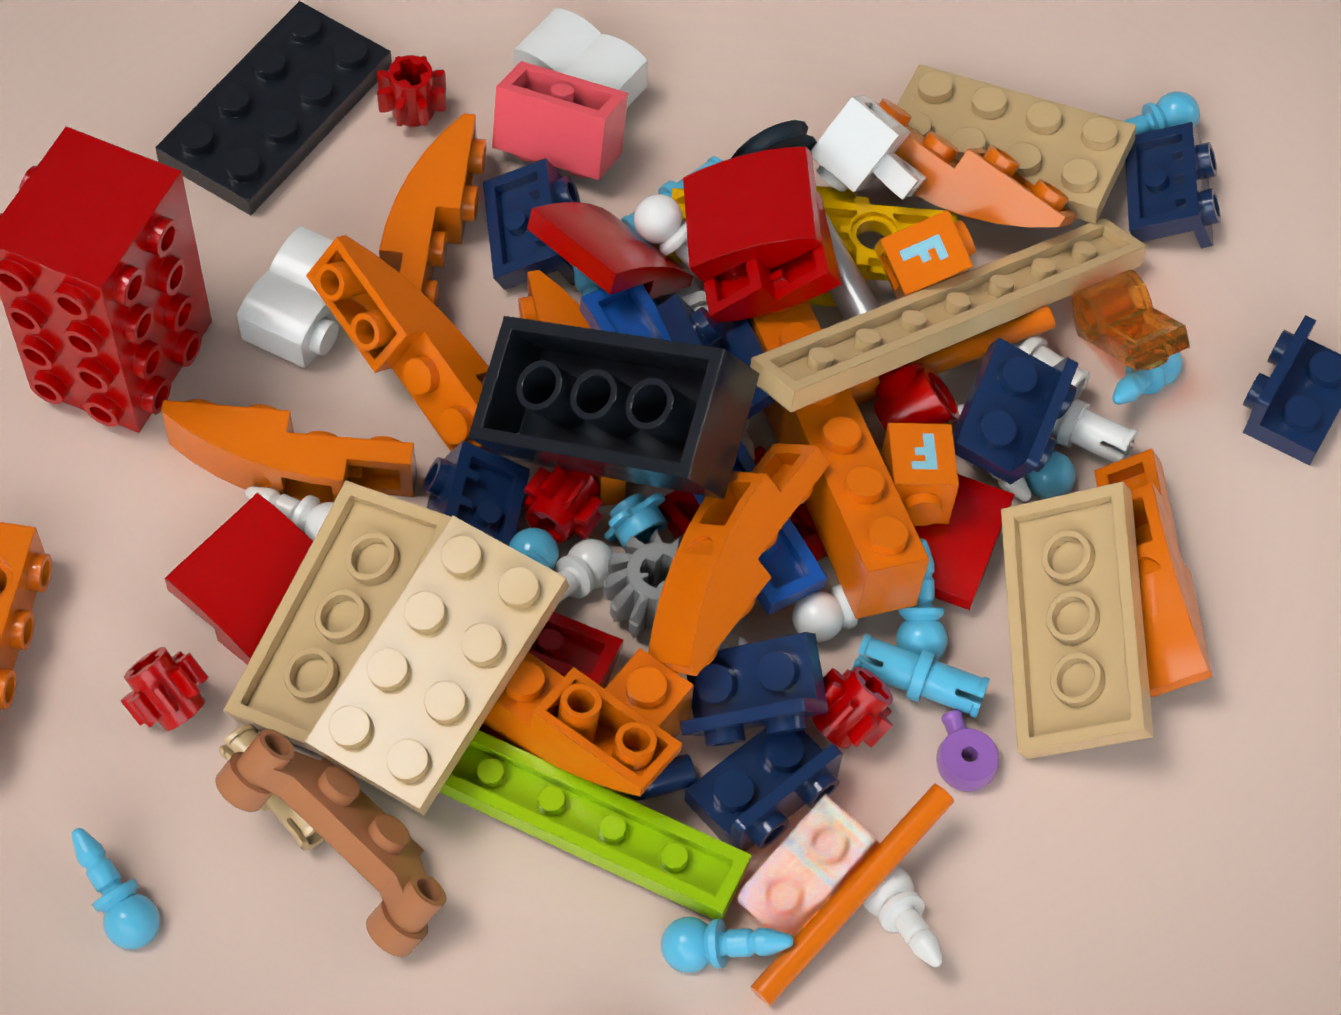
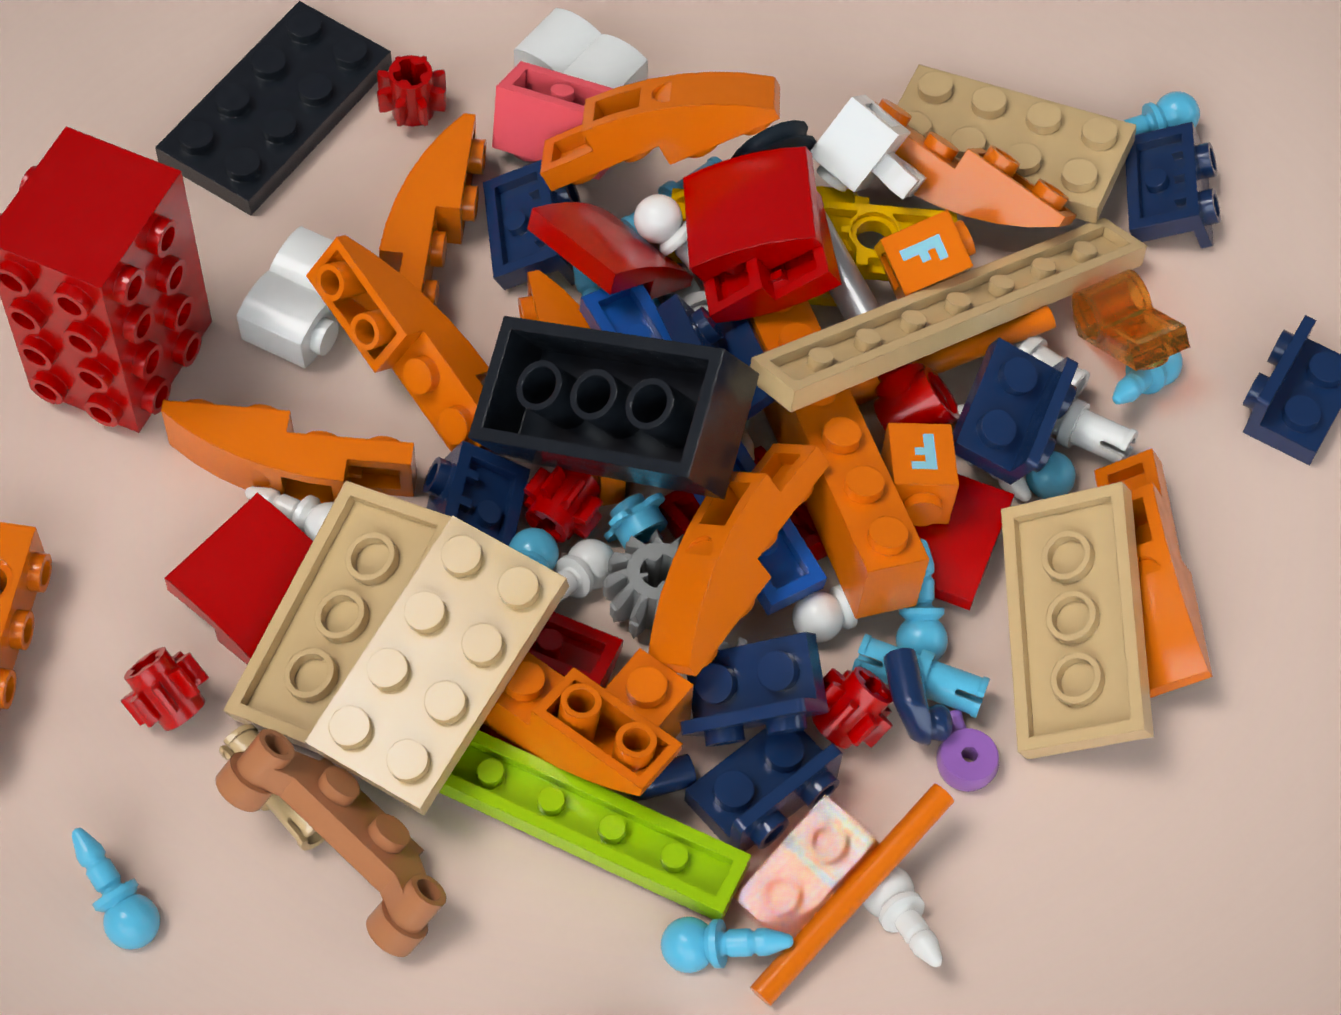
(676, 112): none -> orange slope
(910, 700): none -> dark blue arm

